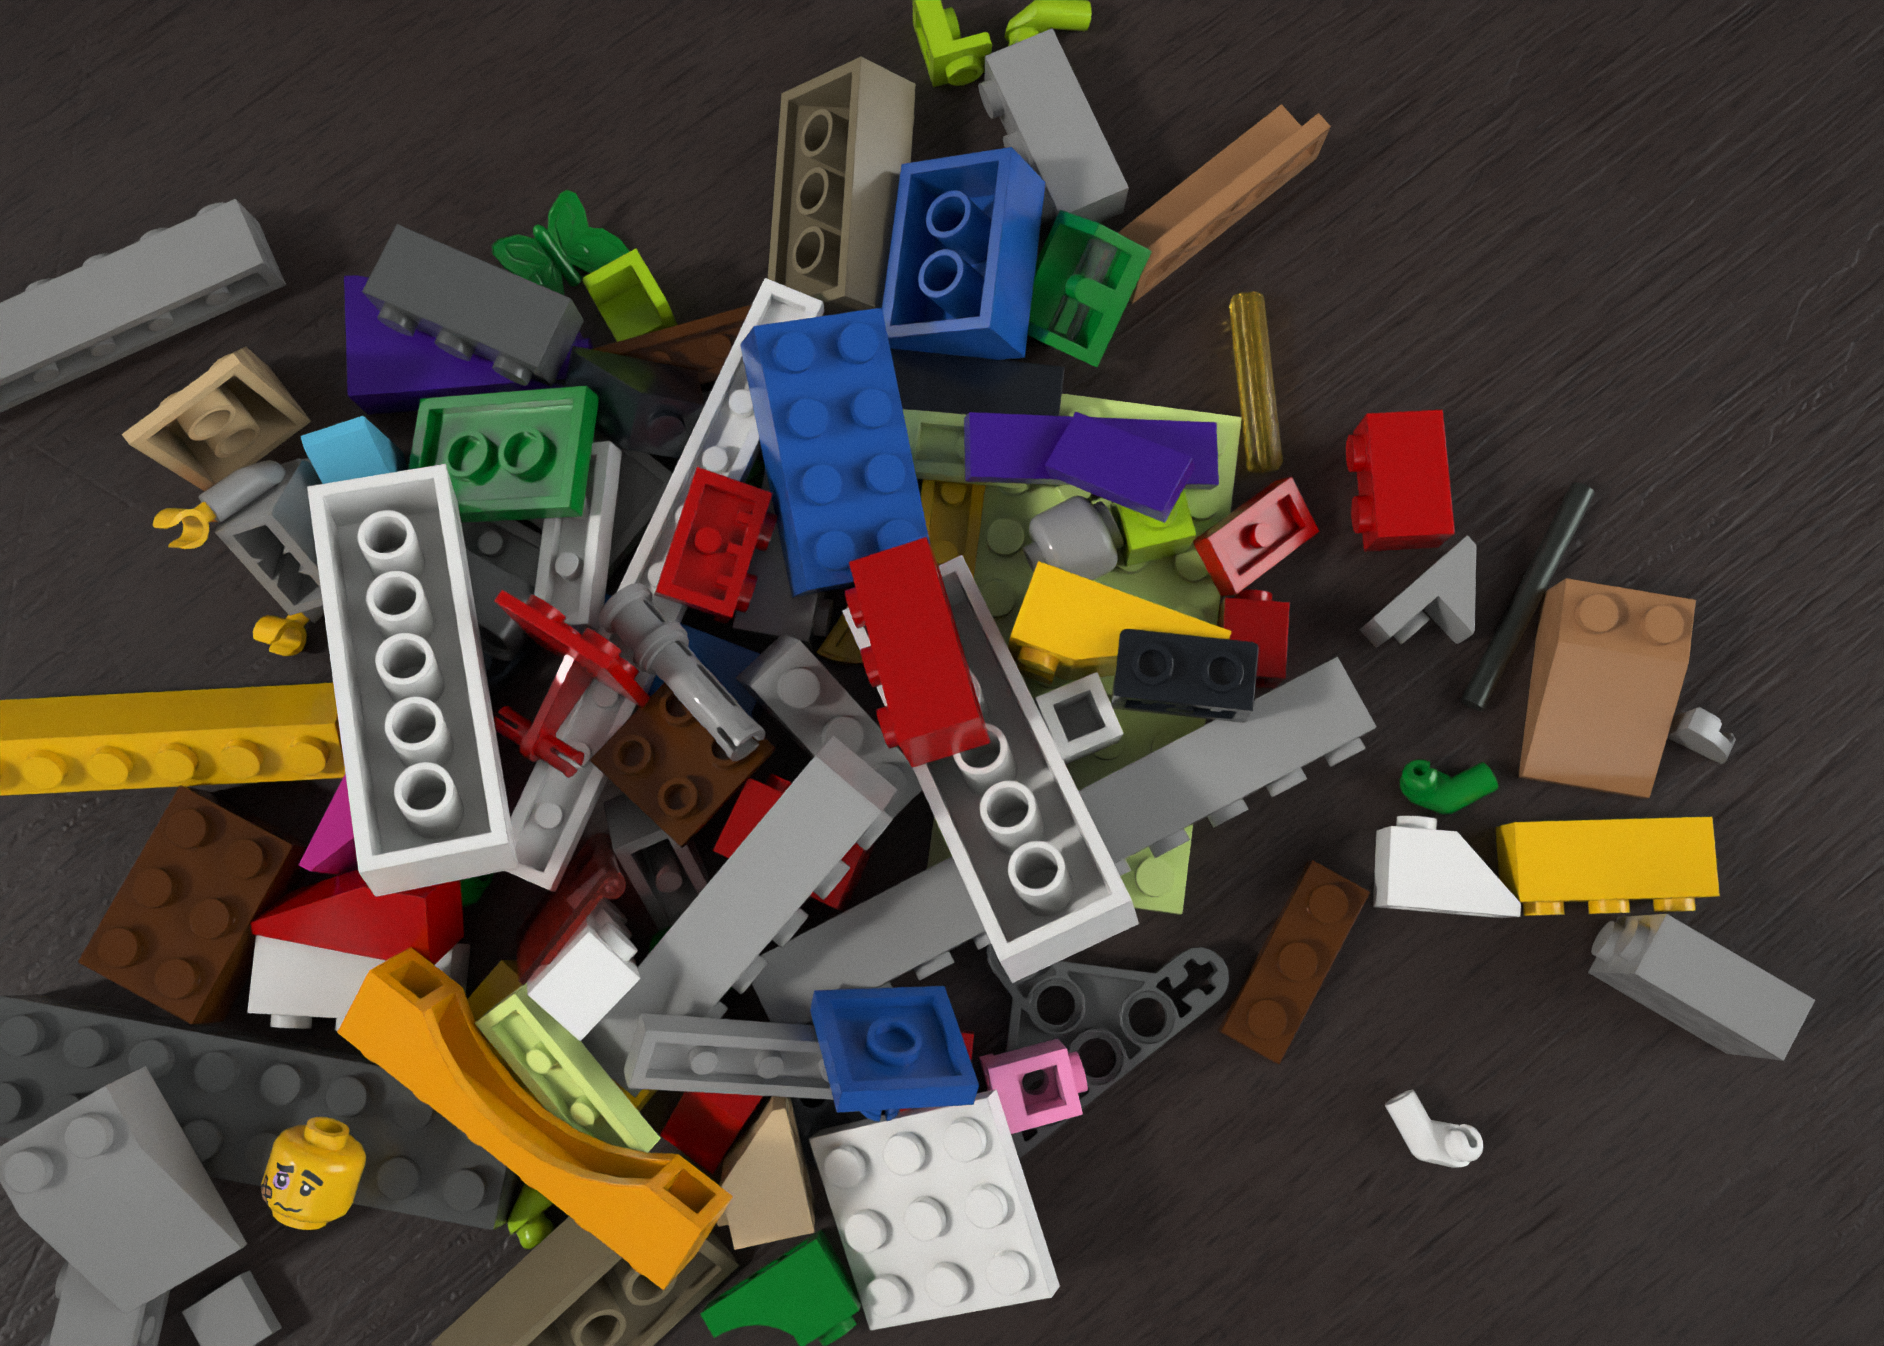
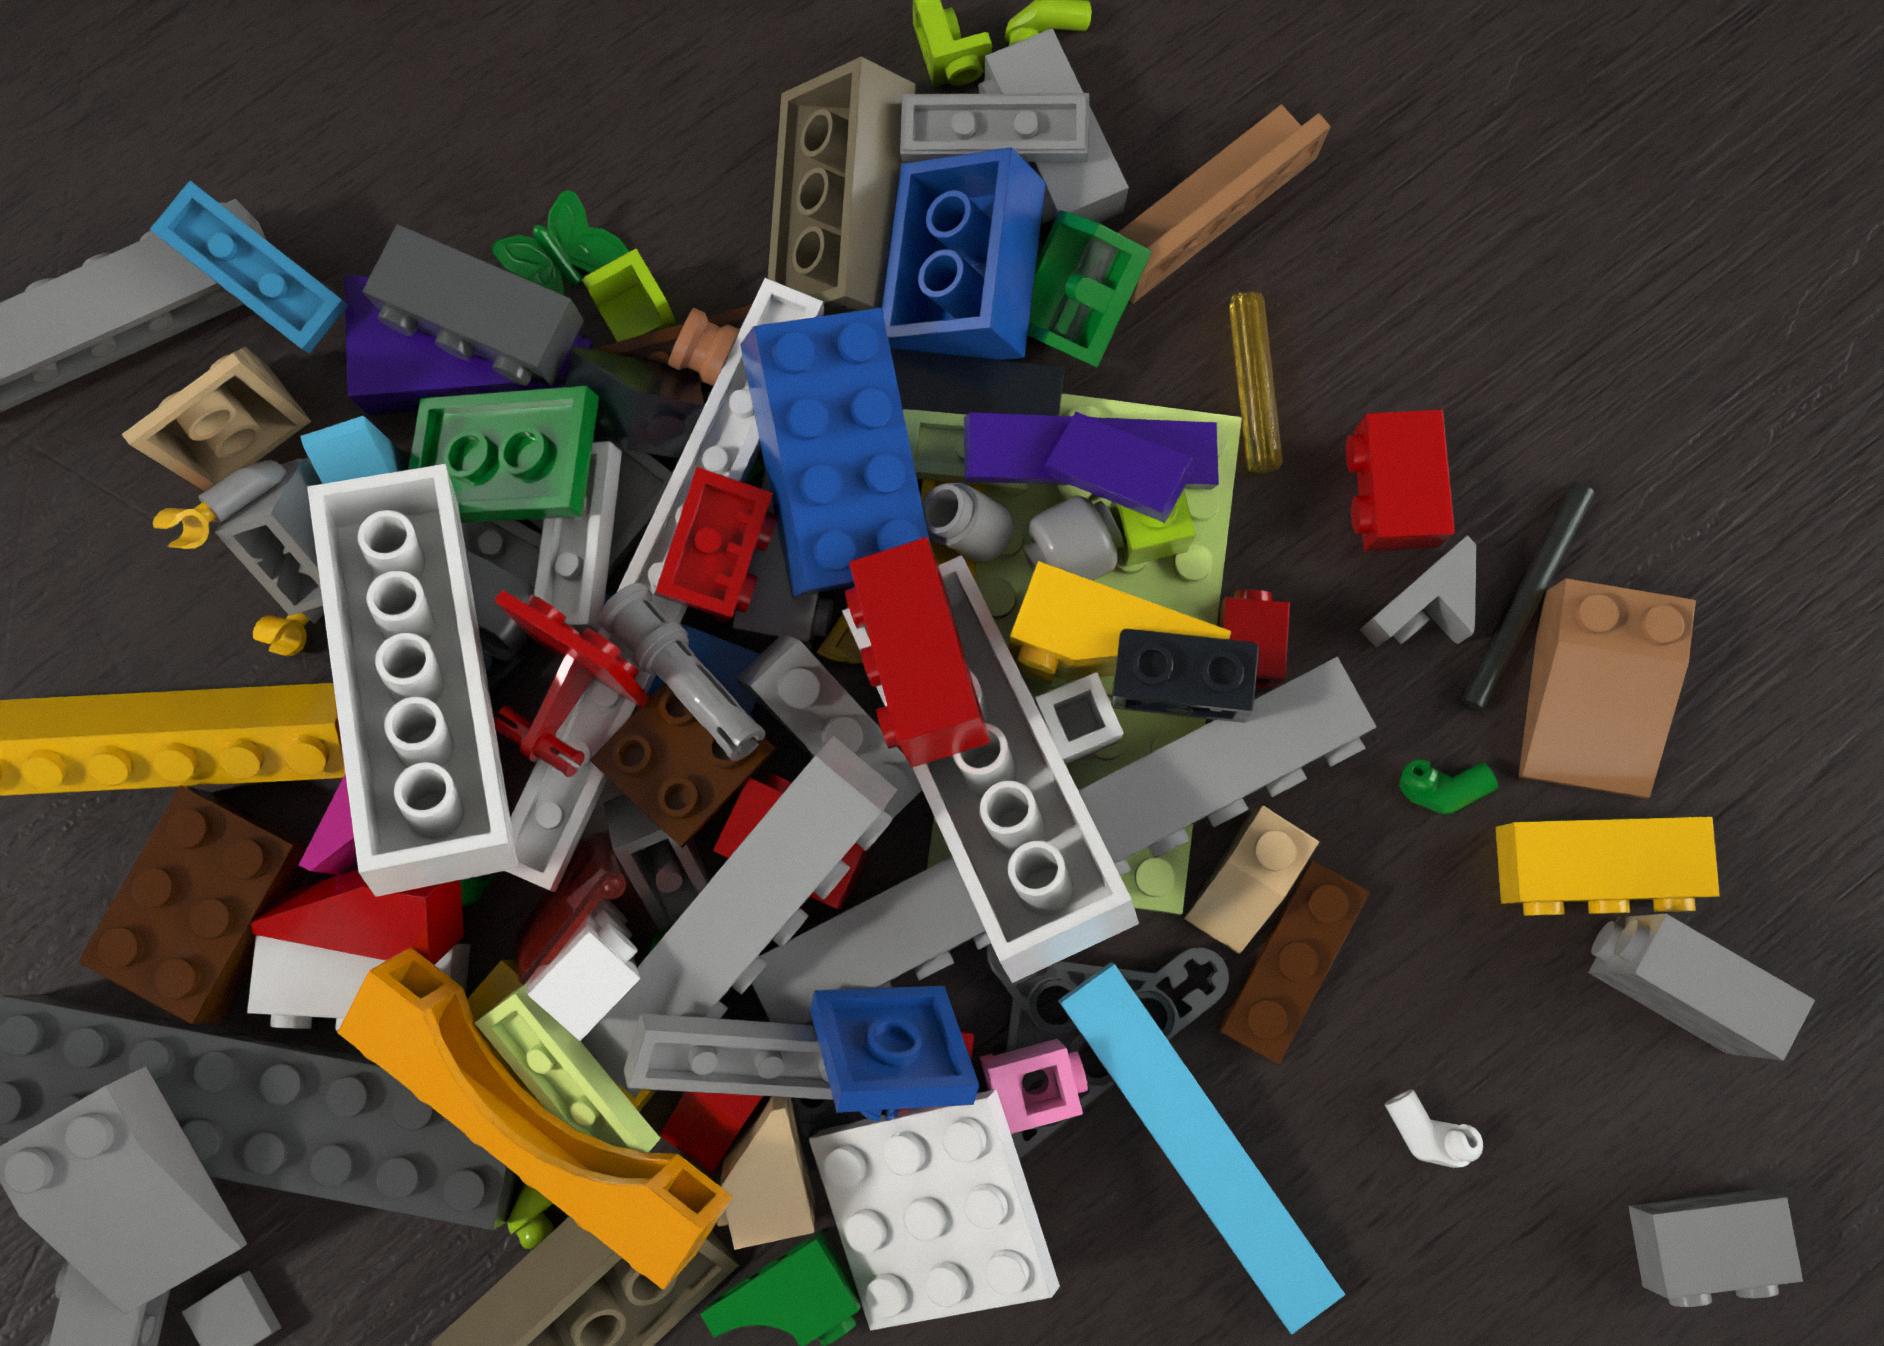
(249, 267): none -> dark azure plate
(313, 1173): yellow head -> none
(703, 346): none -> nougat wheel
(967, 522): none -> light grey brick
(1033, 124): none -> light grey tile
(1201, 1148): none -> medium azure tile
(1251, 879): none -> tan slope
(1255, 536): plate -> none
(1435, 873): white slope -> none
(1700, 732): light grey tile -> none
(1716, 1246): none -> light grey brick

